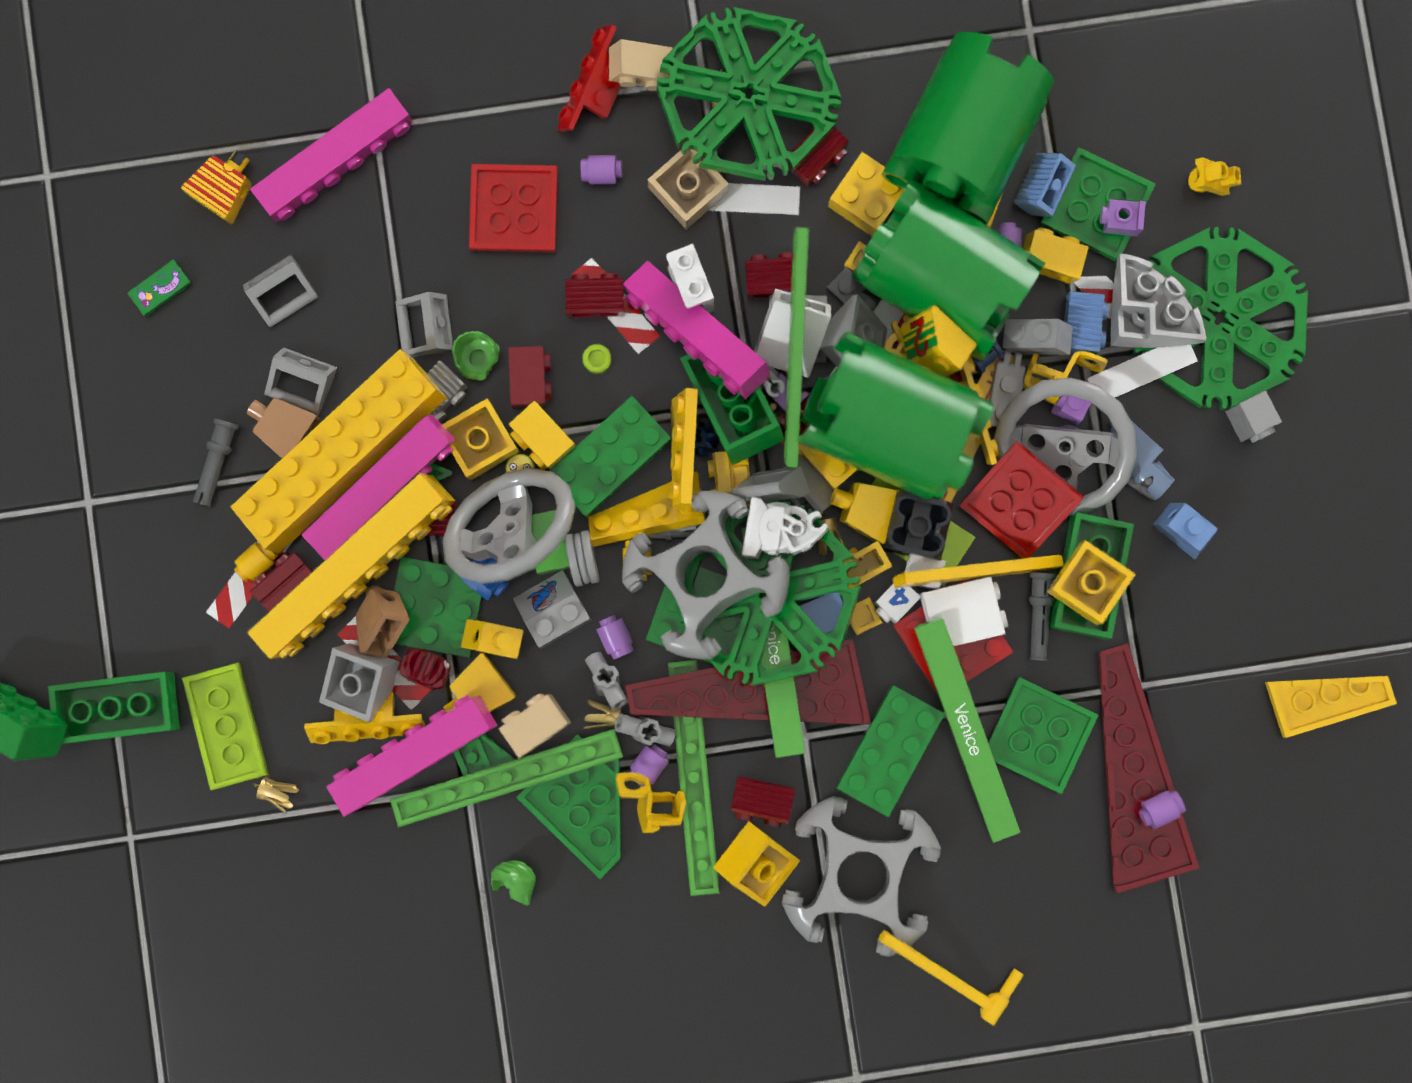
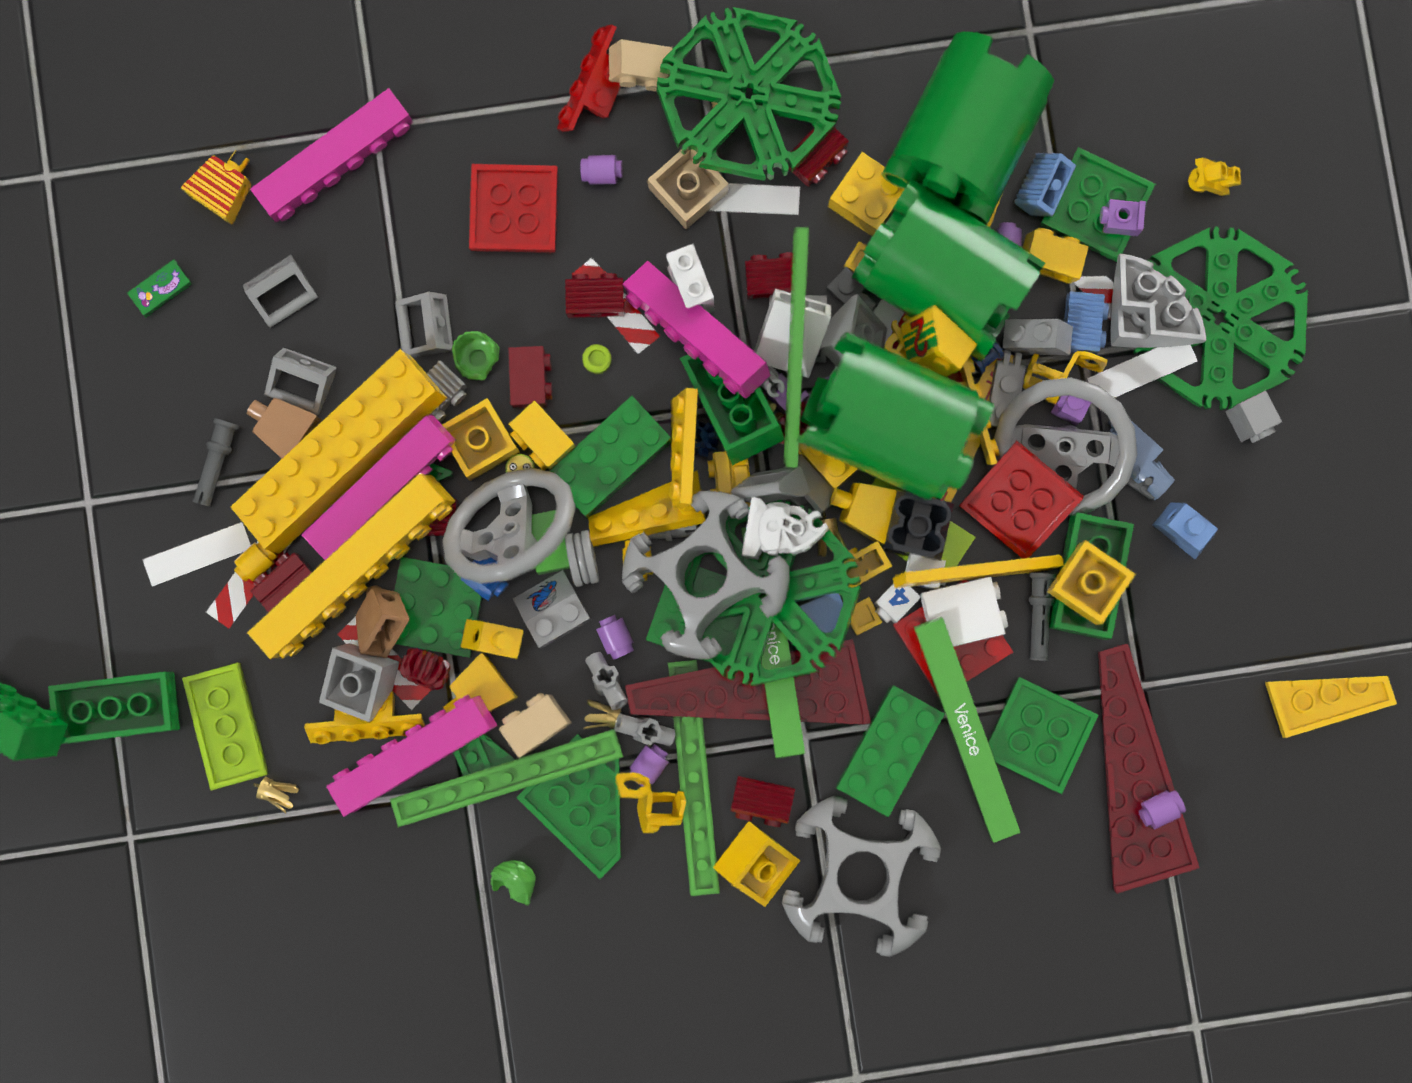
(197, 554): none -> white sticker
(991, 1006): yellow bar -> none

